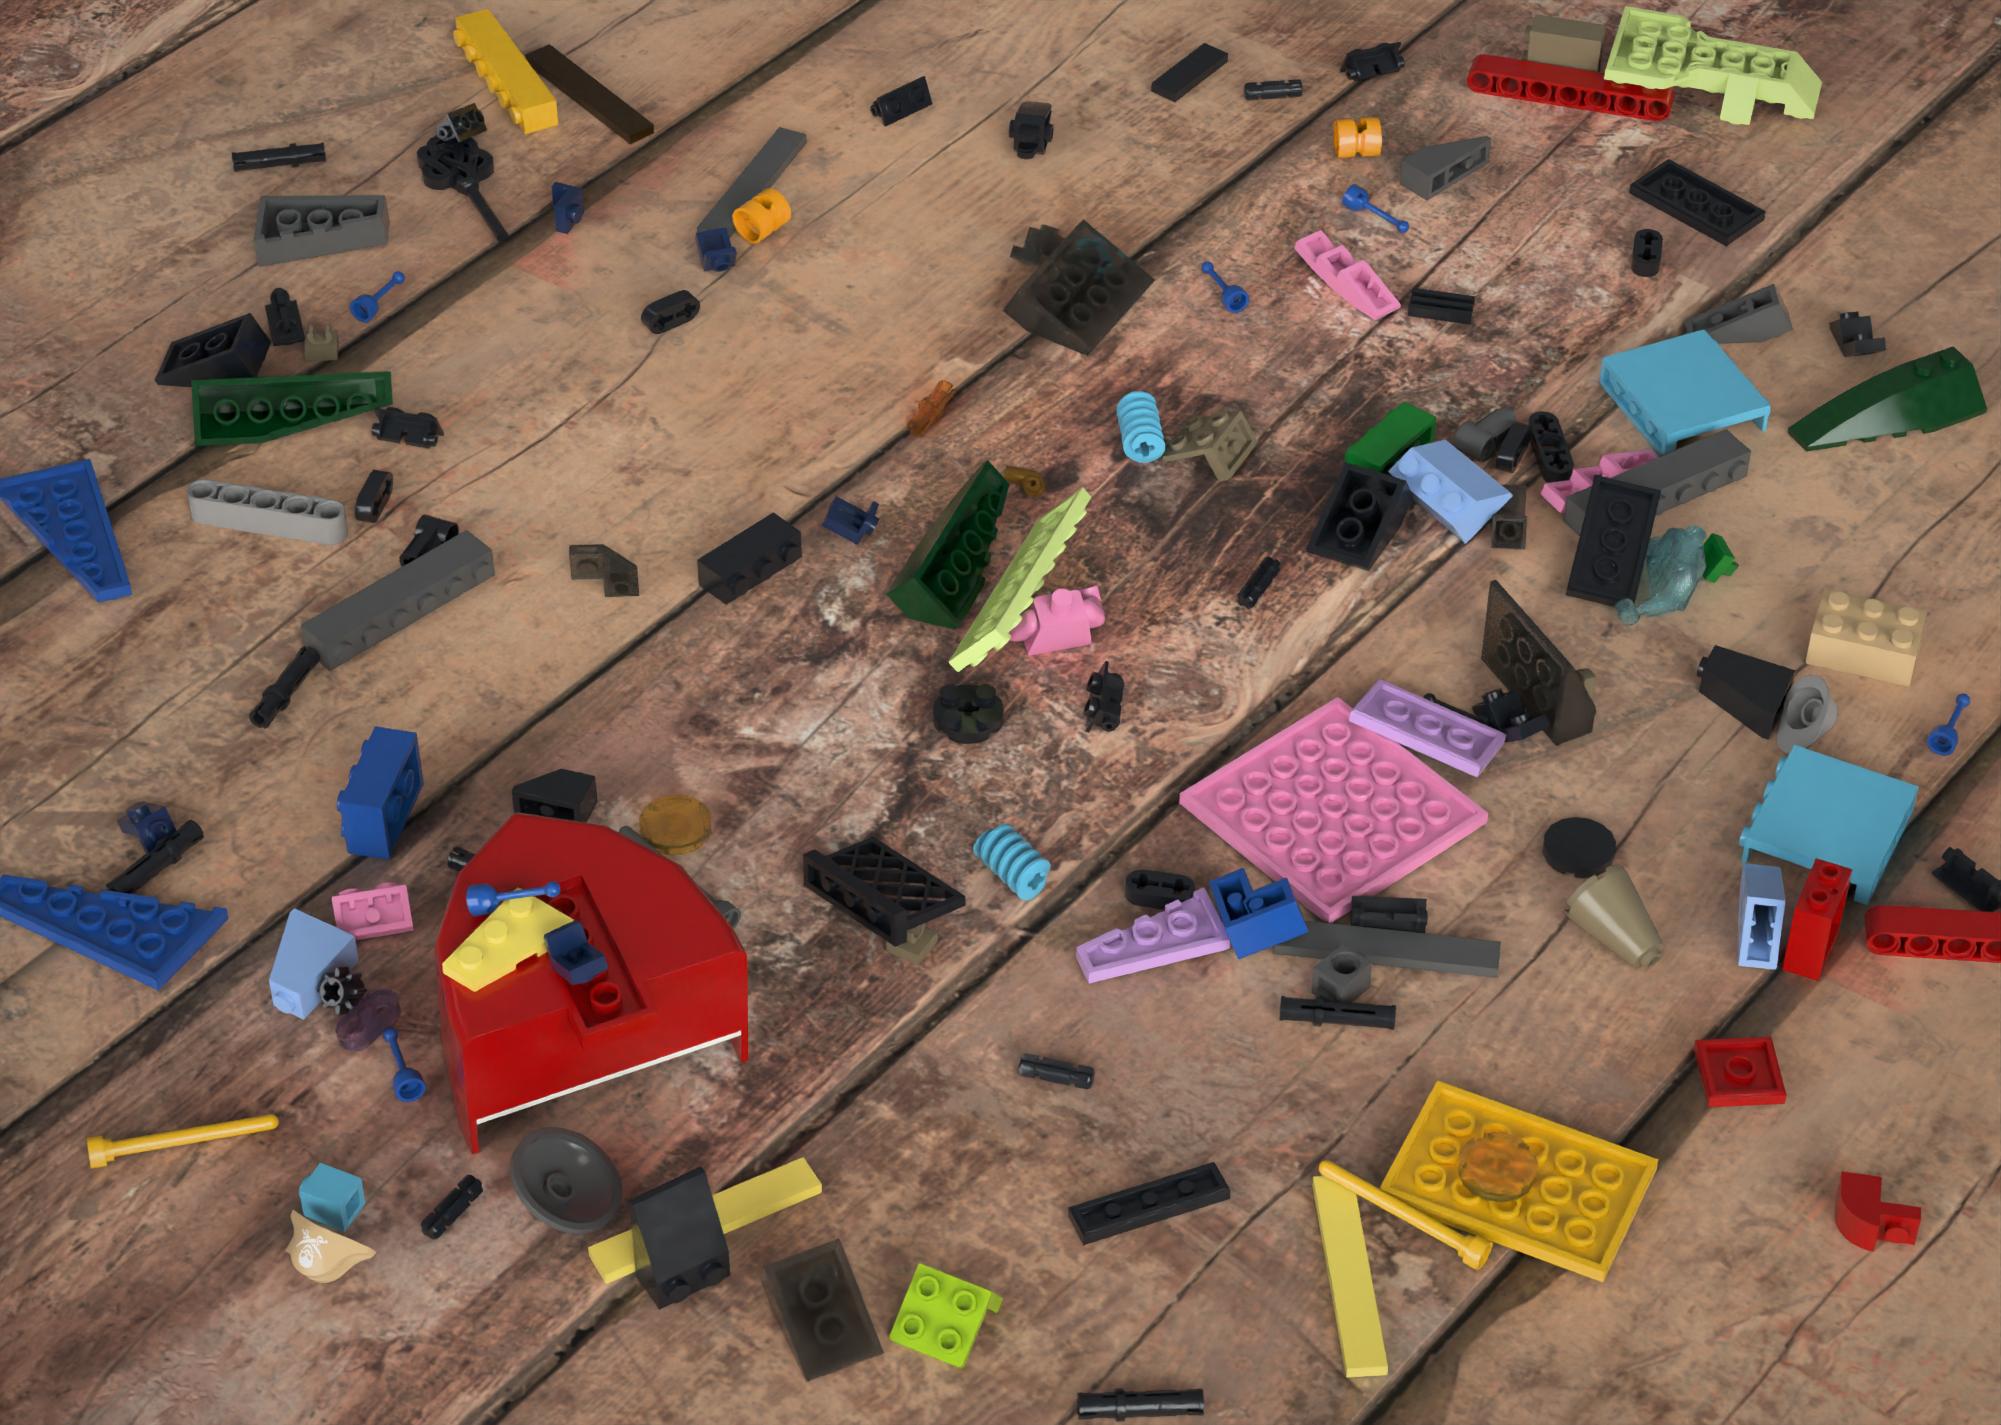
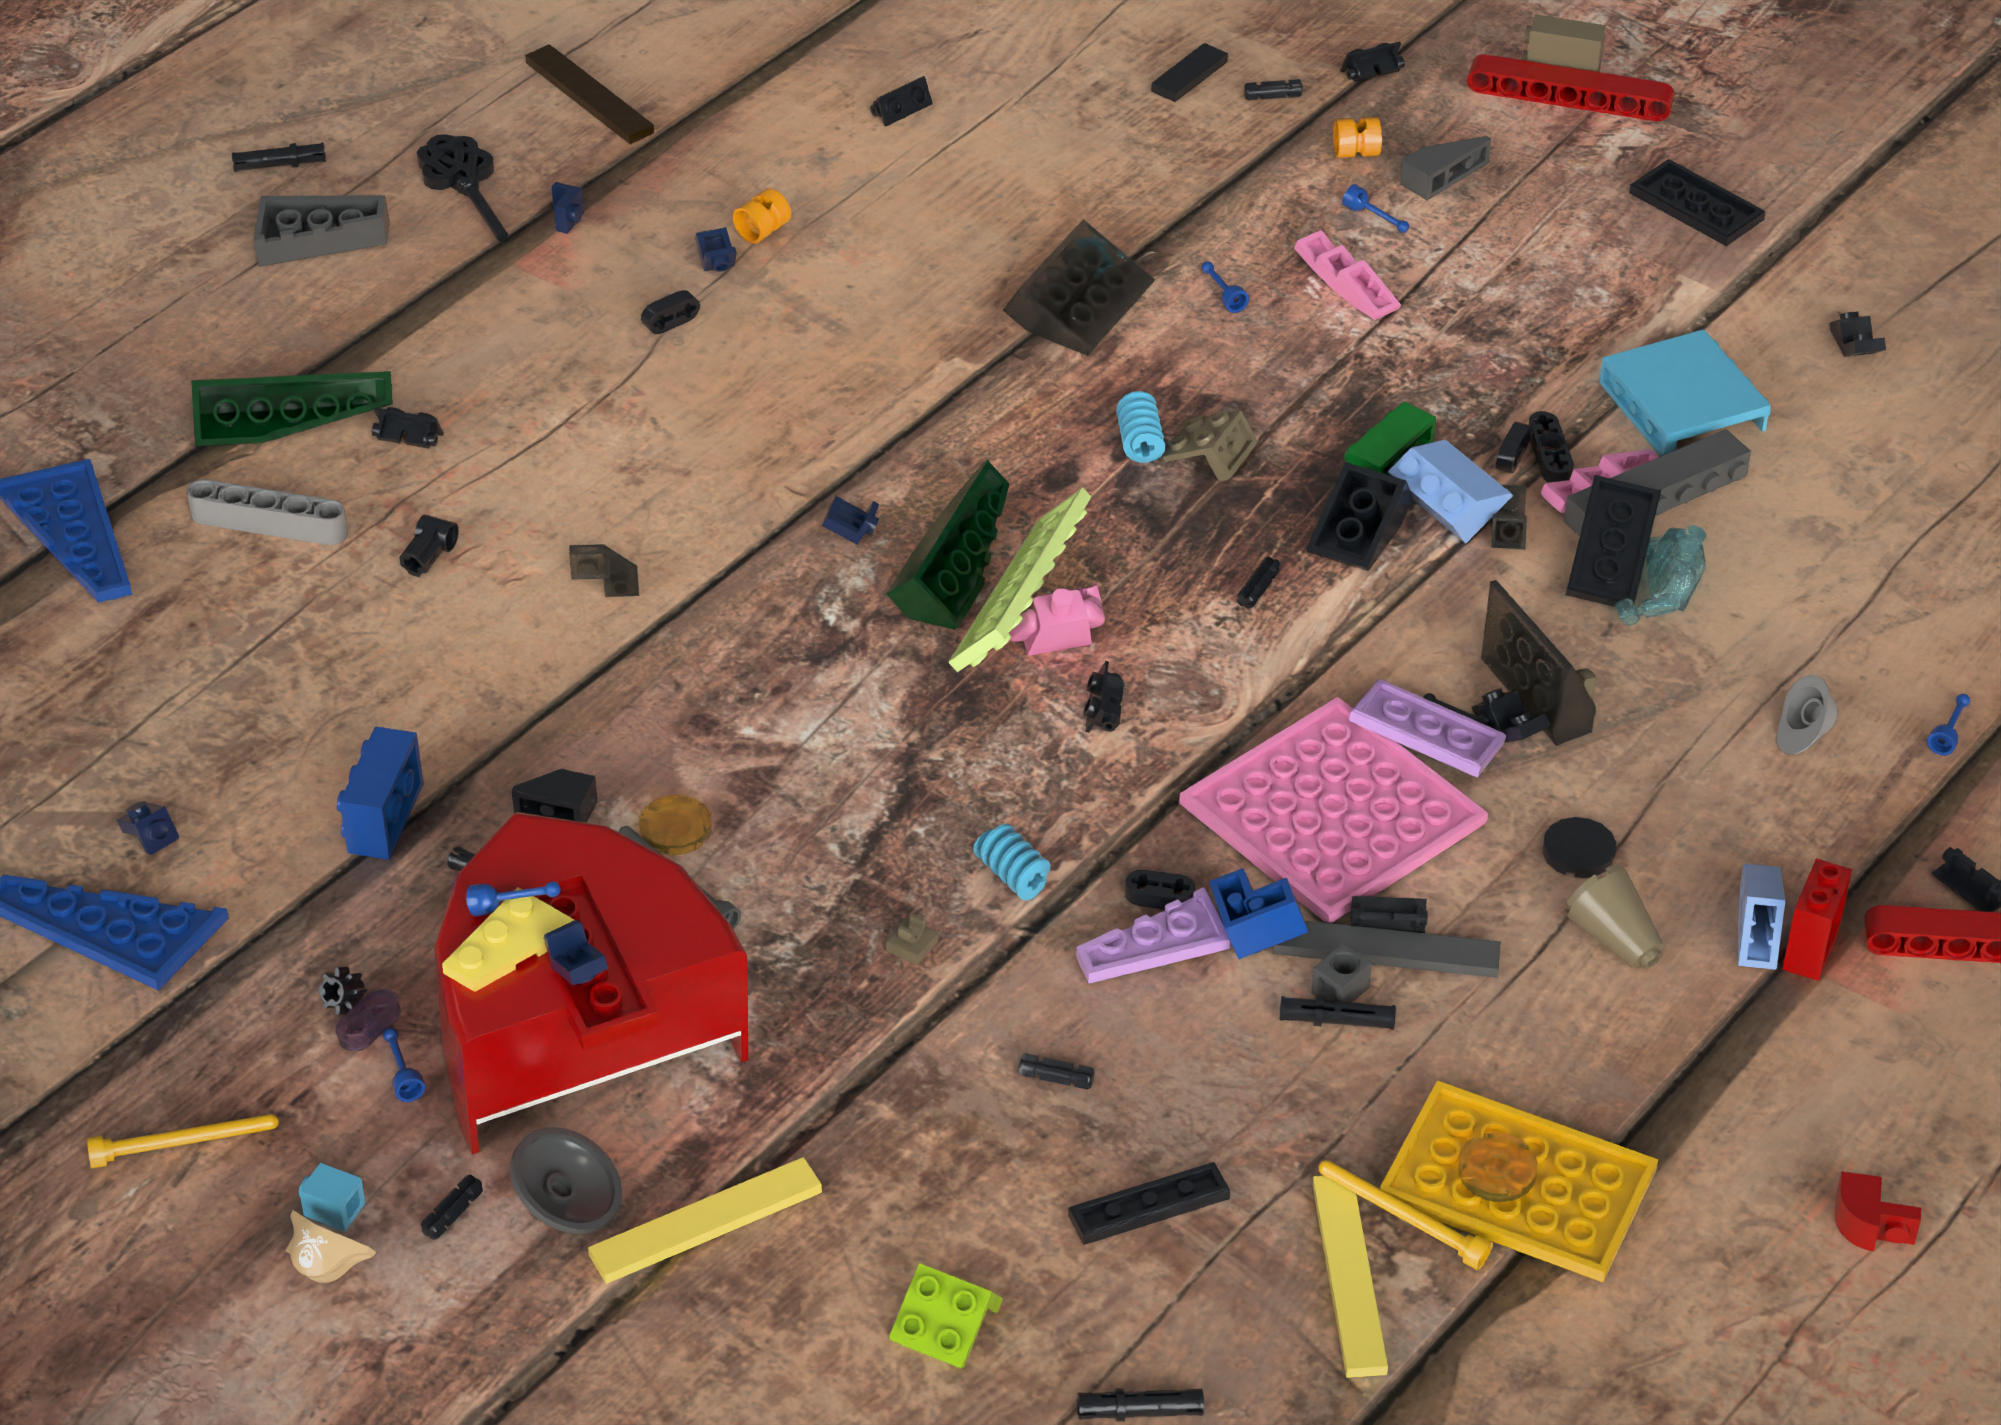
(166, 852): black pin -> none
(218, 352): black slope -> none
(277, 696): black pin -> none
(284, 319): black hinge -> none
(304, 955): light blue slope -> none
(321, 344): dark tan tile -> none
(370, 302): blue hinge -> none
(373, 911): bright pink bracket -> none
(374, 496): black beam -> none
(398, 599): dark grey brick -> none
(462, 124): black hinge -> none
(506, 71): yellow brick -> none
(678, 1239): black slope -> none
(749, 558): black brick -> none
(755, 178): dark grey tile -> none
(820, 1310): clear smoke slope -> none
(868, 901): black fence -> none
(931, 408): clear orange pin -> none
(955, 700): black plate -> none
(1028, 479): pearl gold arm -> none
(1031, 129): black hinge -> none
(1037, 246): clear smoke slope -> none
(1441, 306): black tile -> none
(1483, 437): dark grey piece -> none
(1643, 252): black beam -> none
(1666, 52): yellowish green piece -> none
(1717, 558): green tile -> none
(1739, 1072): red plate -> none
(1745, 319): dark grey slope -> none
(1746, 687): black slope -> none
(1831, 814): medium azure panel -> none
(1866, 637): tan brick -> none
(1909, 397): dark green wedge -> none

